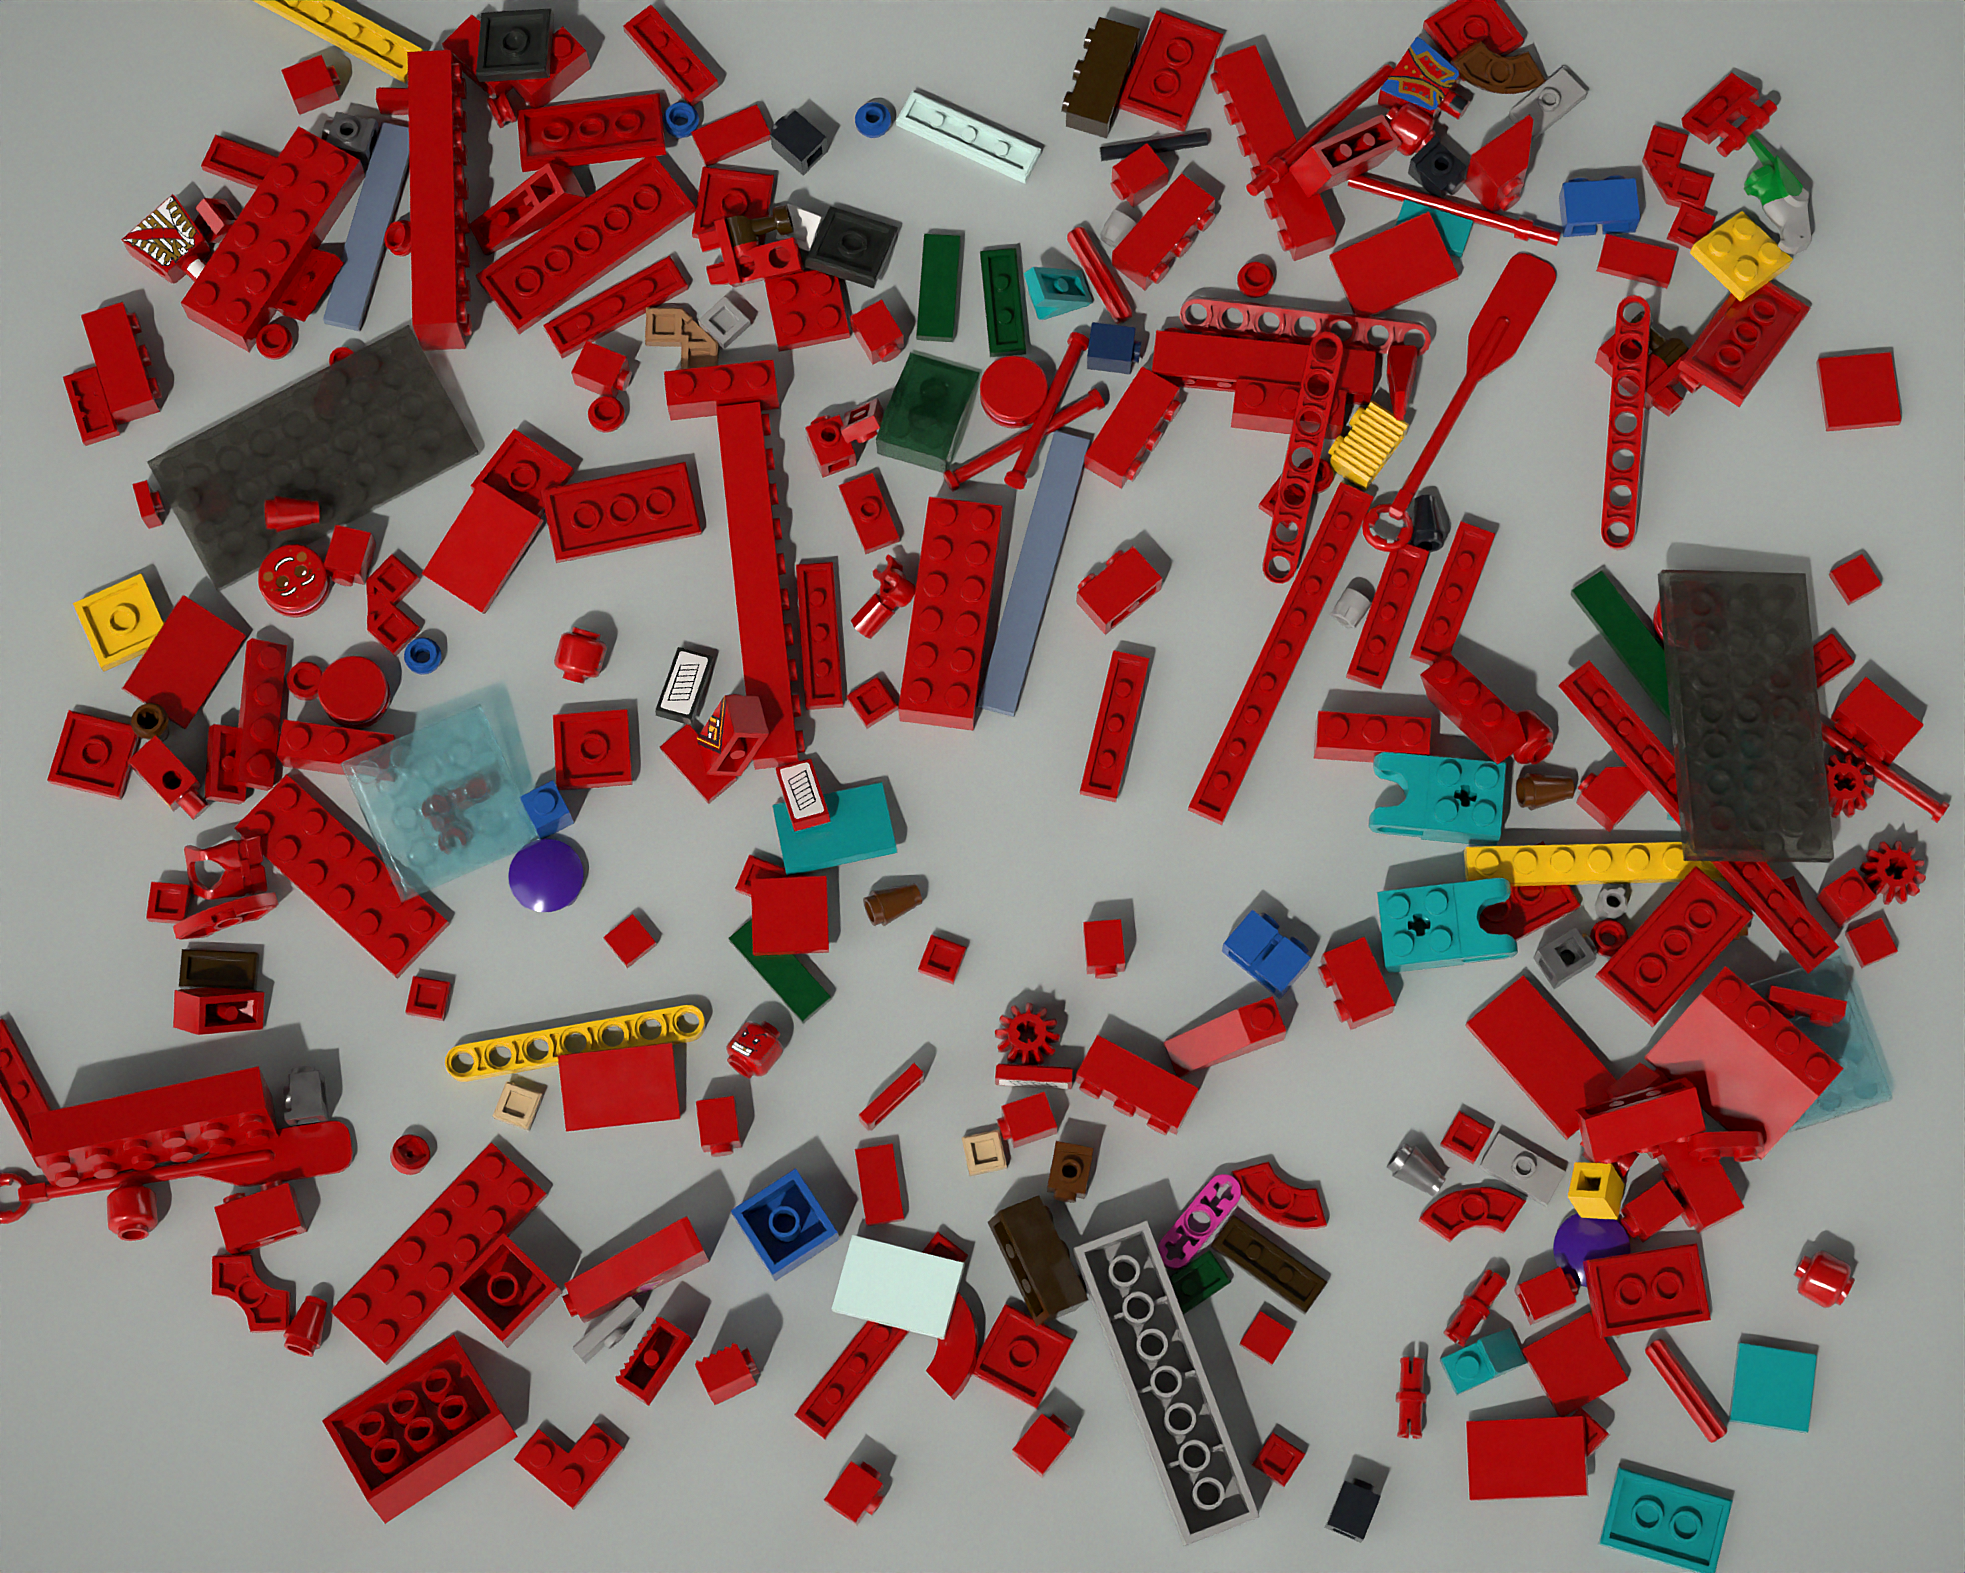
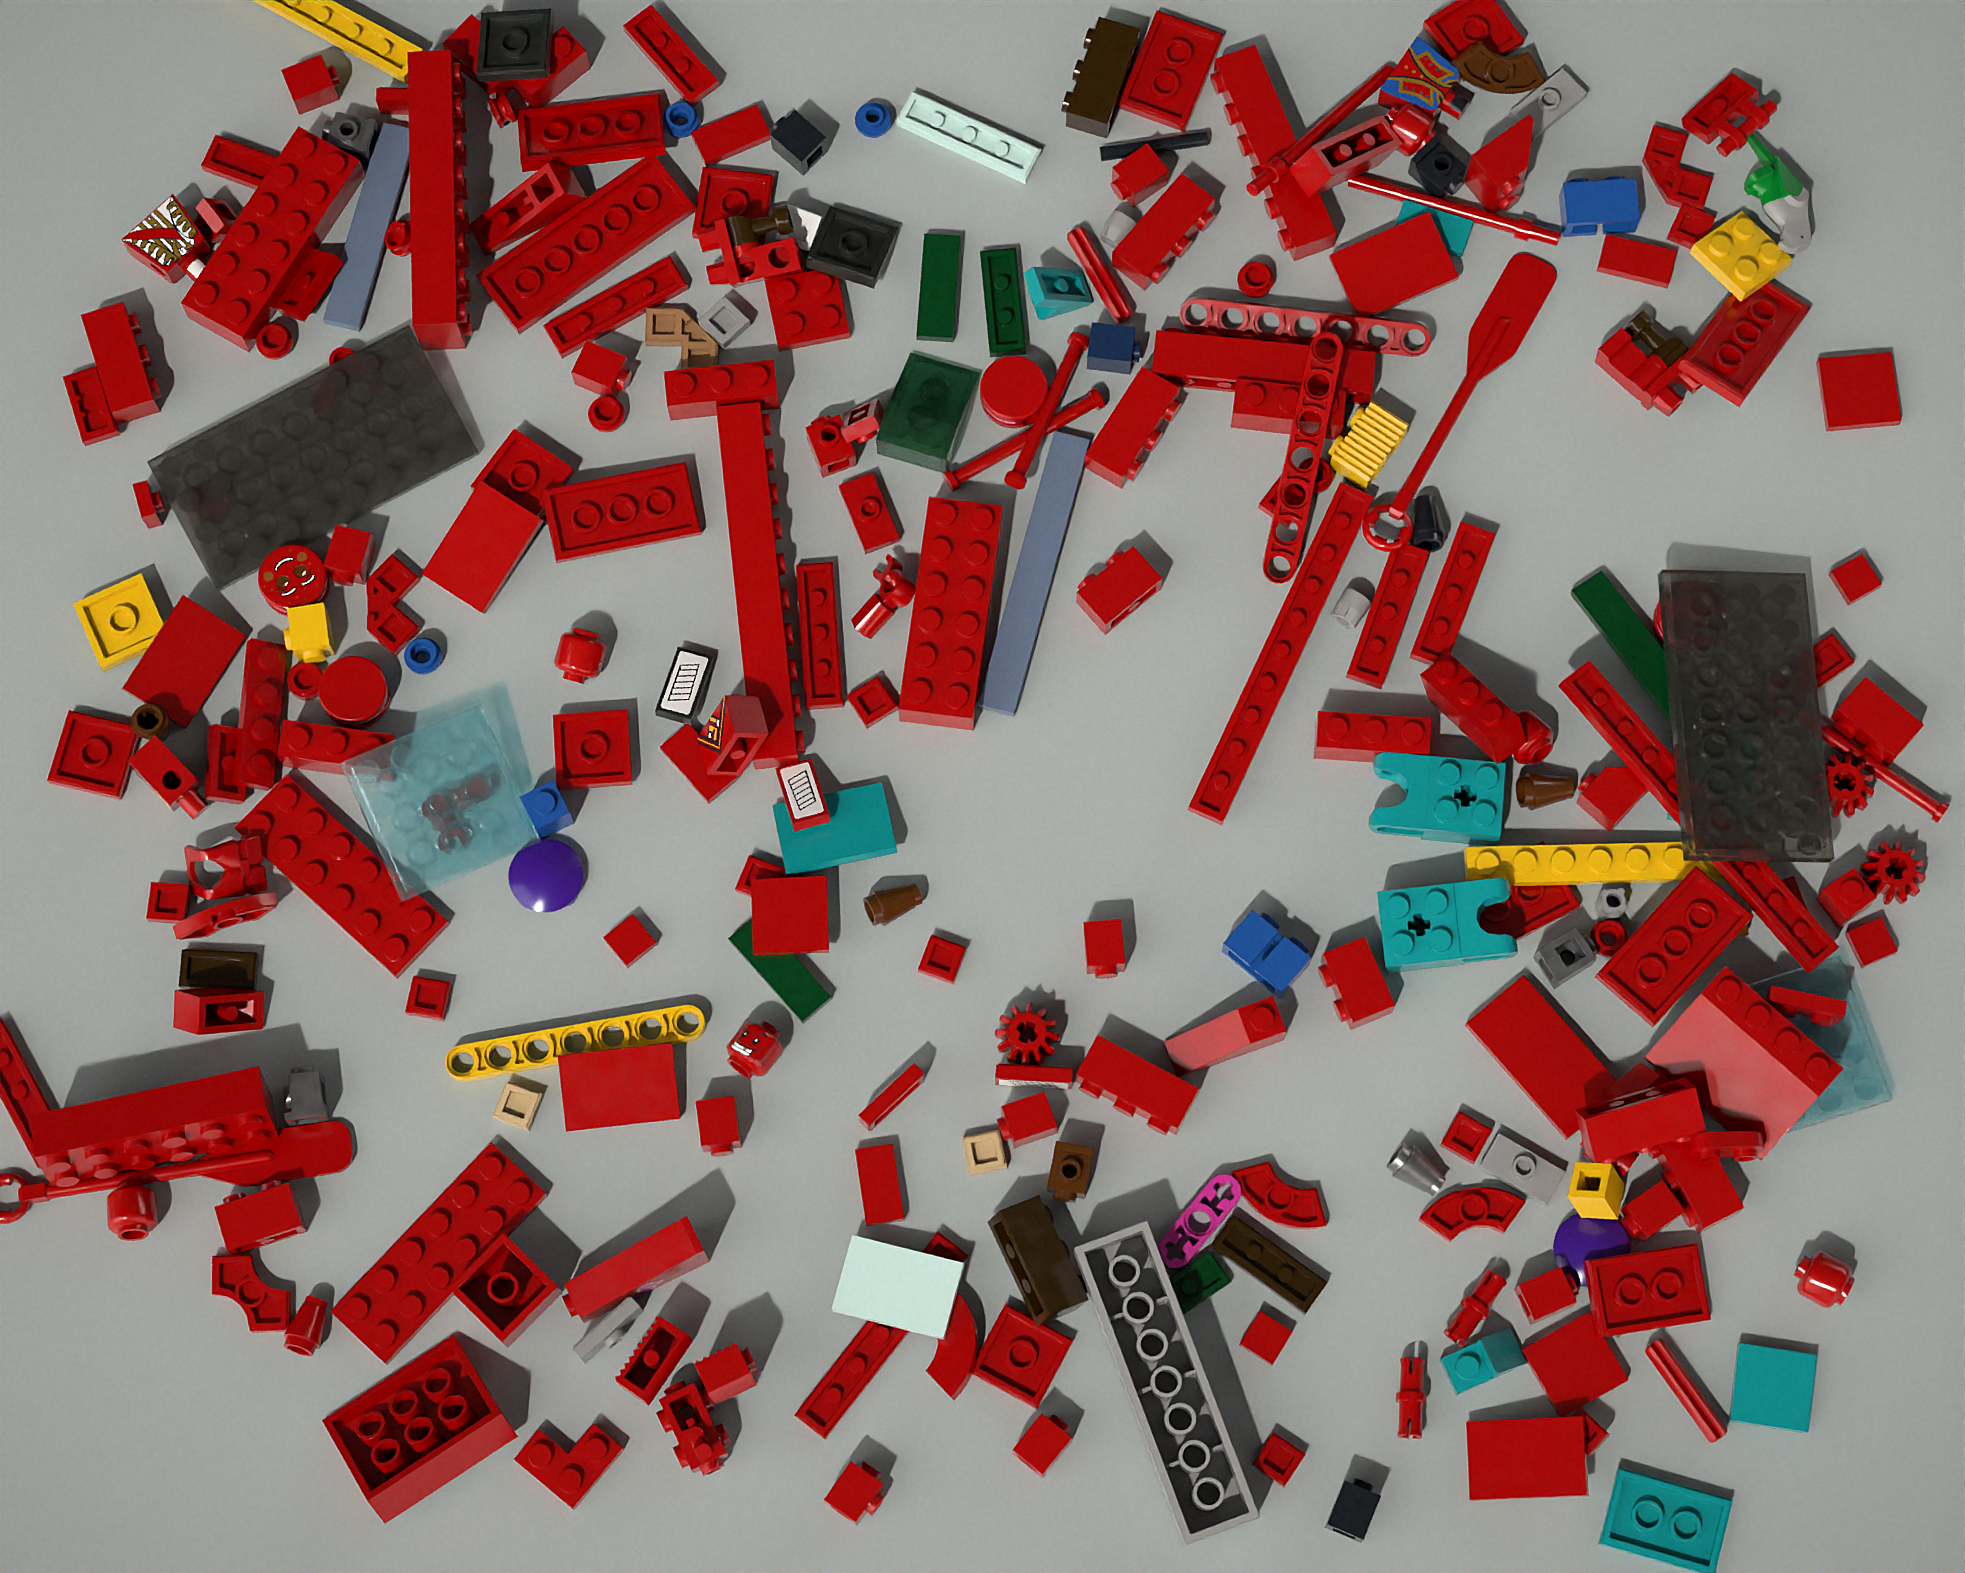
(290, 513): red cone -> none
(309, 633): none -> yellow brick
(410, 1154): red tile -> none
(699, 1440): none -> red brick
(785, 1224): blue brick -> none
(877, 332): red brick -> none
(1114, 726): red plate -> none
(1401, 376): red slope -> none
(1626, 404): red beam -> none

